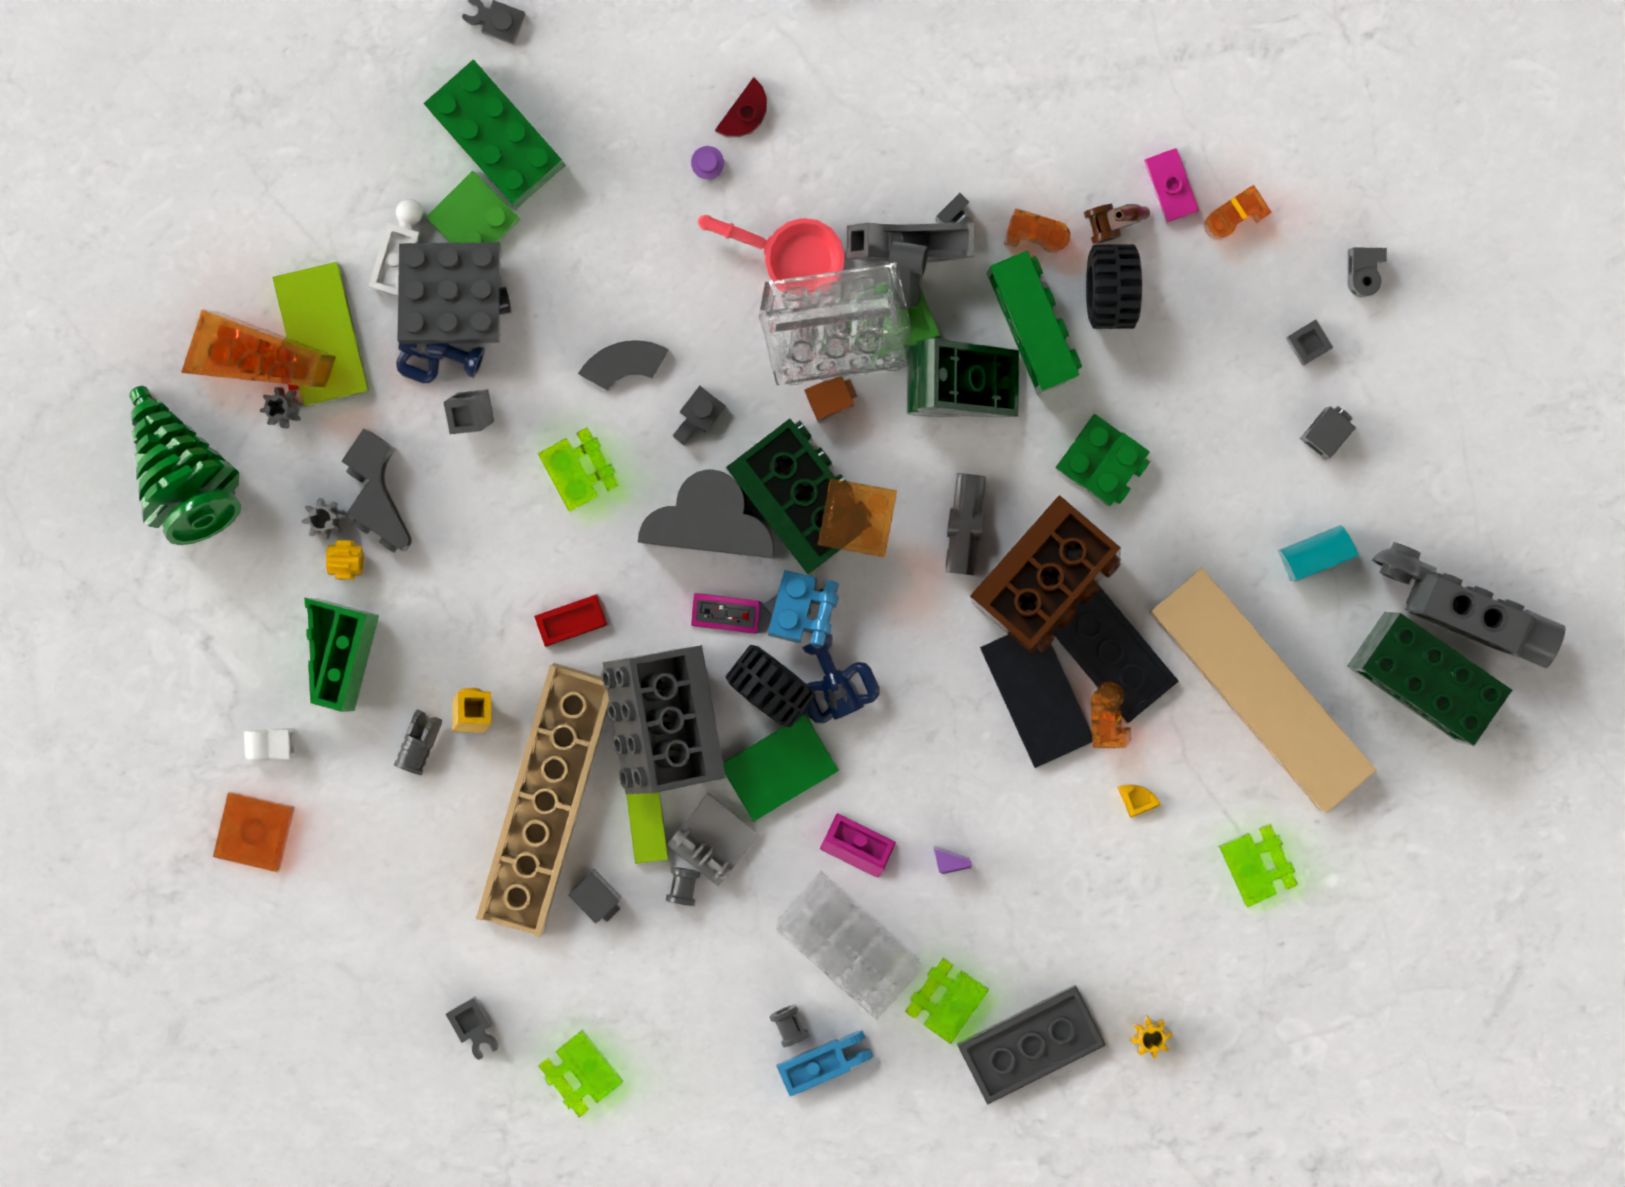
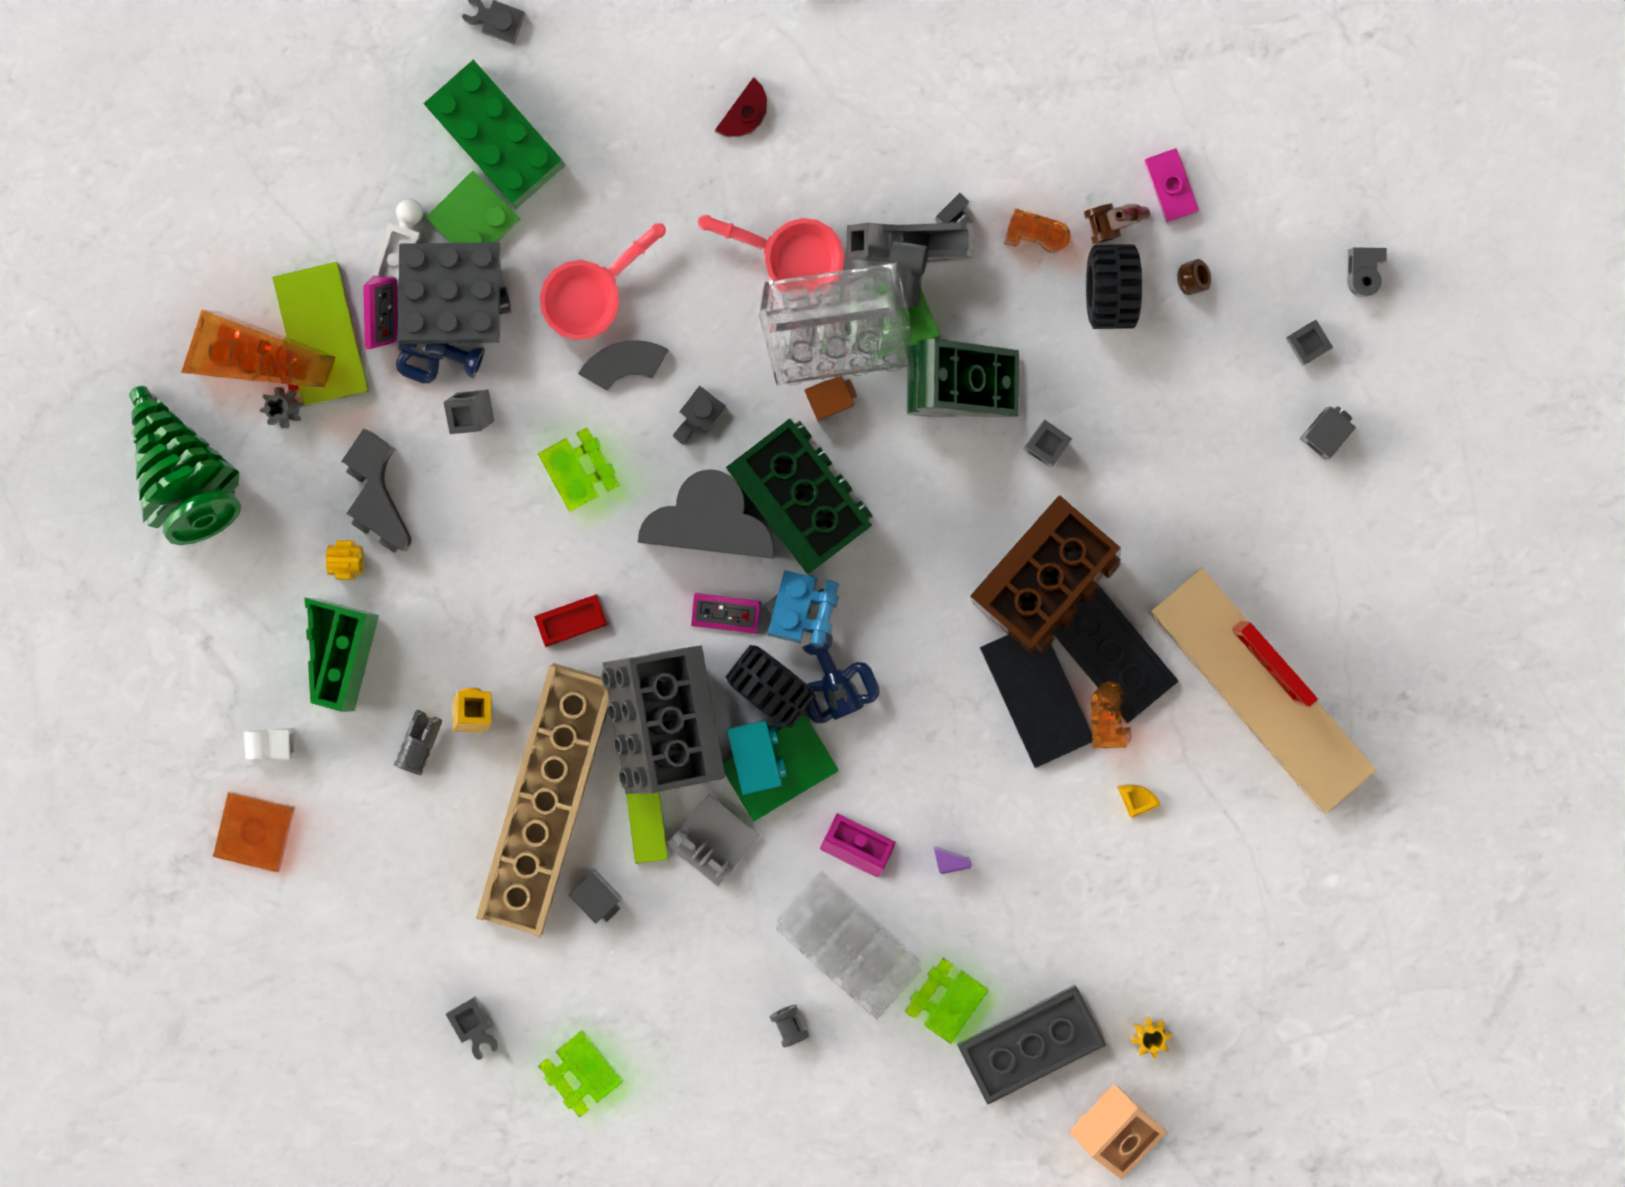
(317, 512): light grey gear -> none
(380, 311): none -> slope
(582, 297): none -> coral piece
(683, 886): dark grey bush -> none
(707, 162): medium lavender plate -> none
(755, 756): none -> teal brick
(821, 1064): dark azure hinge -> none
(857, 517): clear orange plate -> none
(965, 524): dark grey piece -> none
(1033, 322): green brick -> none
(1047, 443): none -> dark grey brick
(1103, 461): green plate -> none
(1117, 1131): none -> light nougat slope
(1194, 277): none -> reddish brown tile
(1225, 218): clear orange leg -> none
(1247, 867): clear neon green plate -> none
(1274, 664): none -> red tile
(1317, 553): teal brick -> none
(1429, 678): dark green brick -> none
(1432, 598): dark grey brick -> none

